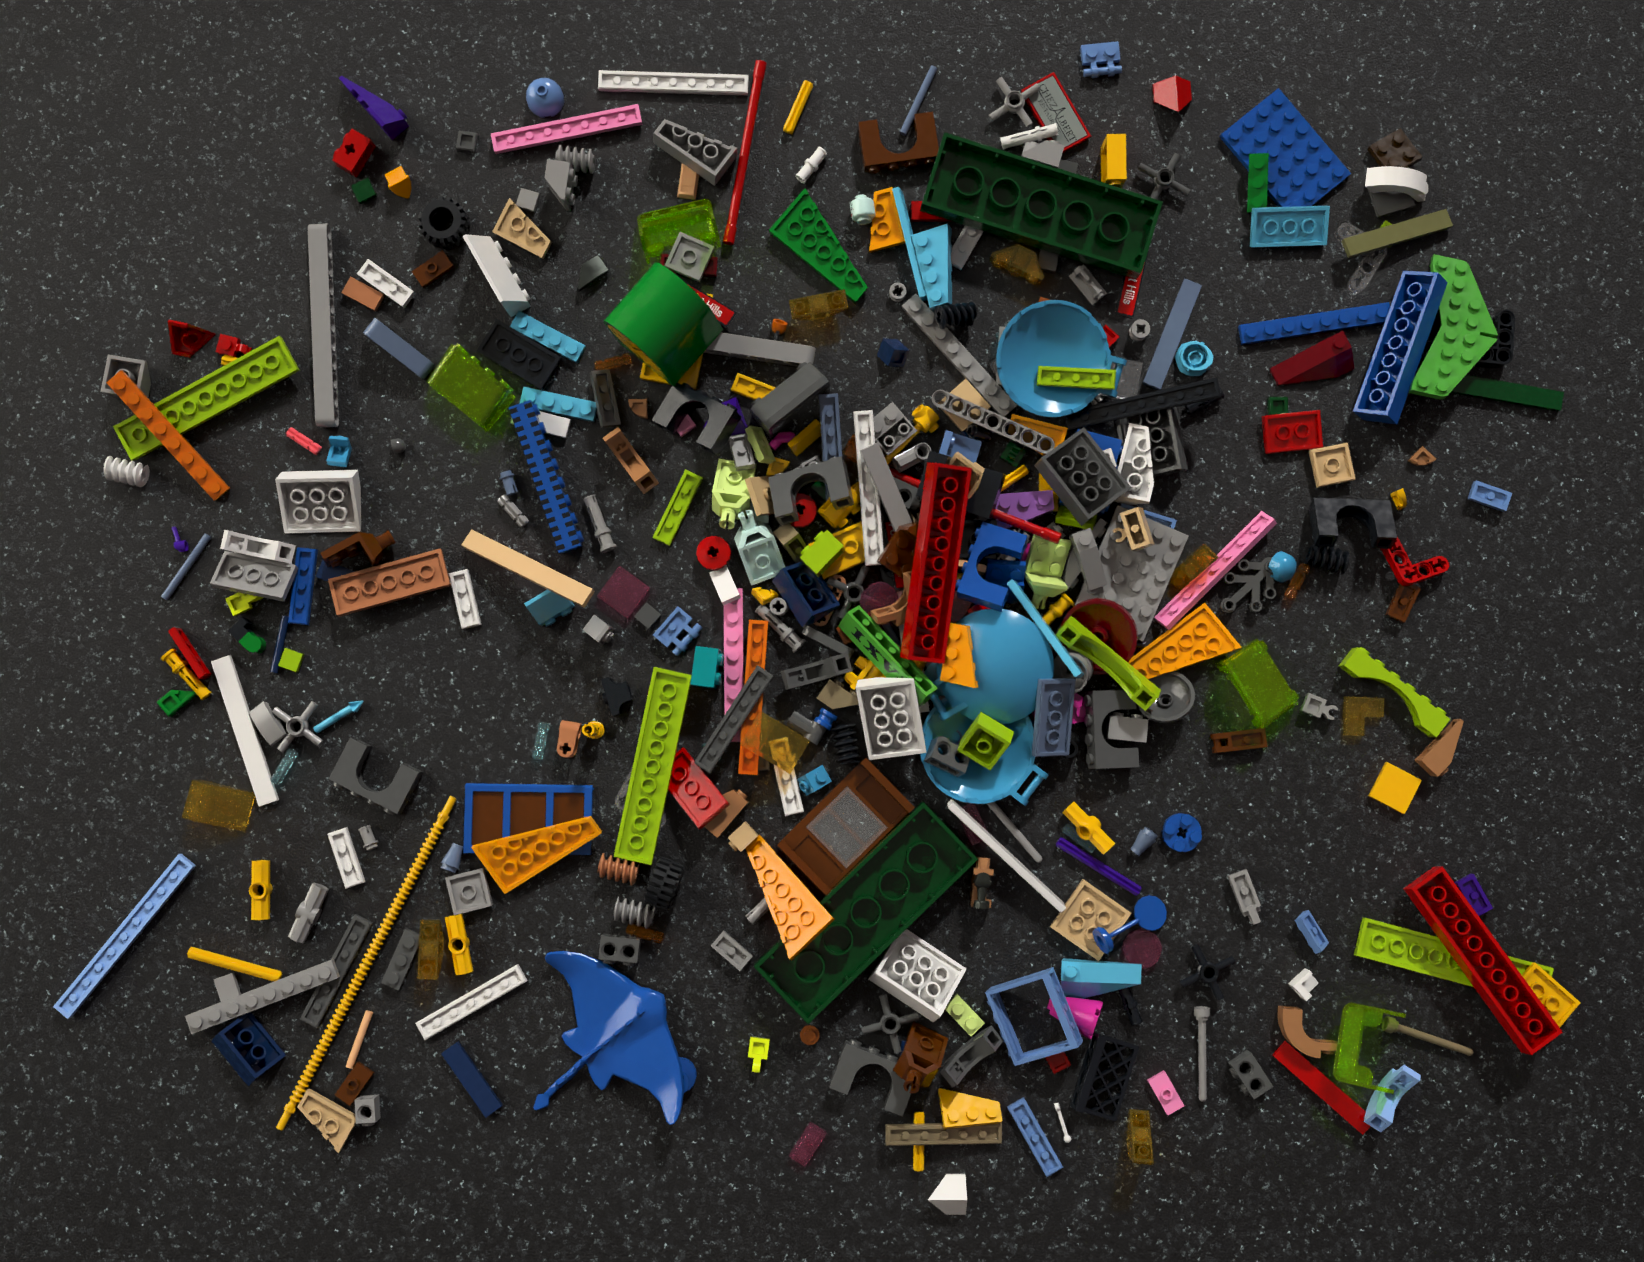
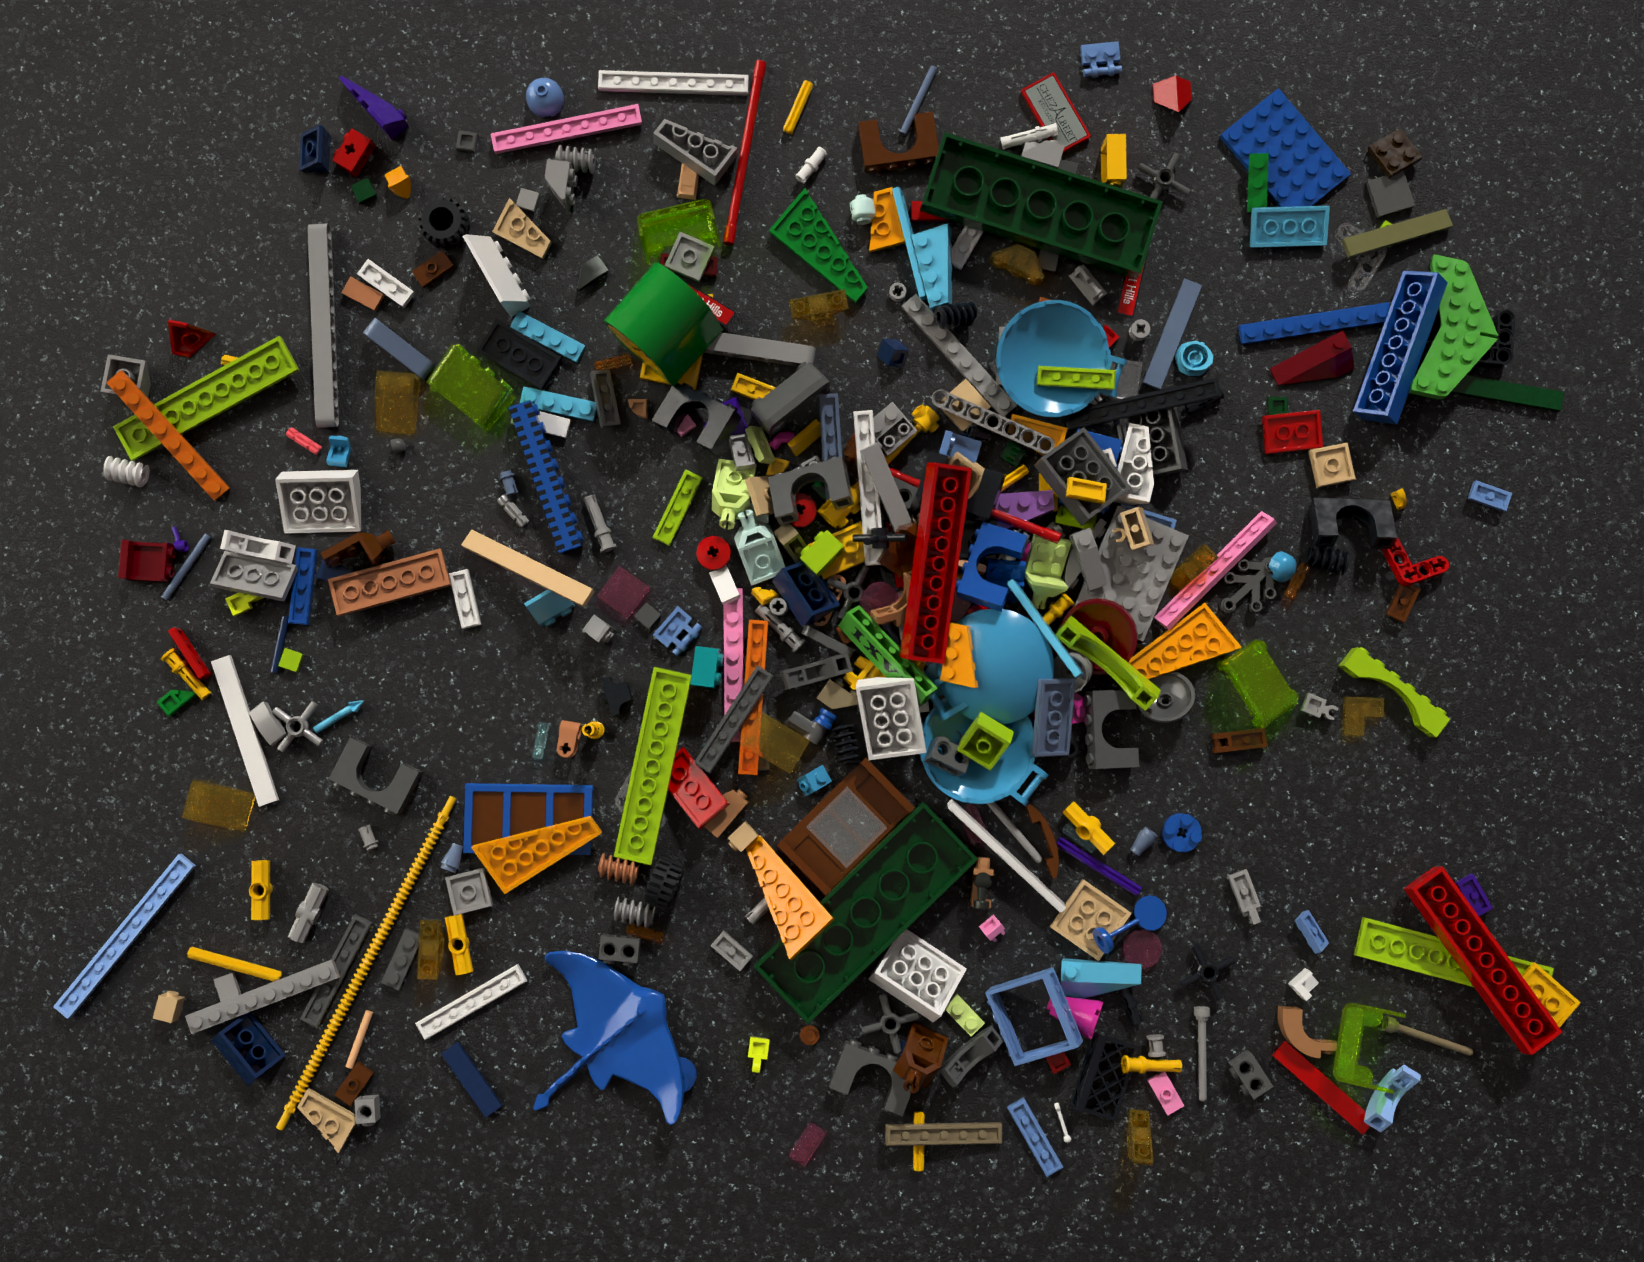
(146, 561): none -> dark red panel
(168, 1007): none -> tan brick
(231, 346): red plate -> none
(247, 637): leg -> none
(284, 766): clear light blue axle -> none
(315, 150): none -> dark blue slope
(346, 857): white tile -> none
(396, 401): none -> clear yellow slope
(630, 460): medium nougat arch -> none
(779, 325): orange hinge -> none
(789, 791): white tile -> none
(880, 538): none -> black bar
(910, 457): light grey piece -> none
(951, 1195): white slope -> none
(967, 1110): yellow wing -> none
(992, 928): none -> bright pink tile
(1010, 95): light grey bar -> none
(1053, 861): none -> reddish brown slope
(1086, 490): none -> yellow tile
(1126, 728): light grey brick -> none
(1142, 1065): none -> yellow pin
(1156, 1045): none -> light grey bush
(1394, 788): yellow tile -> none
(1397, 179): white arch -> none
(1421, 457): medium nougat tile -> none
(1440, 751): medium nougat slope -> none

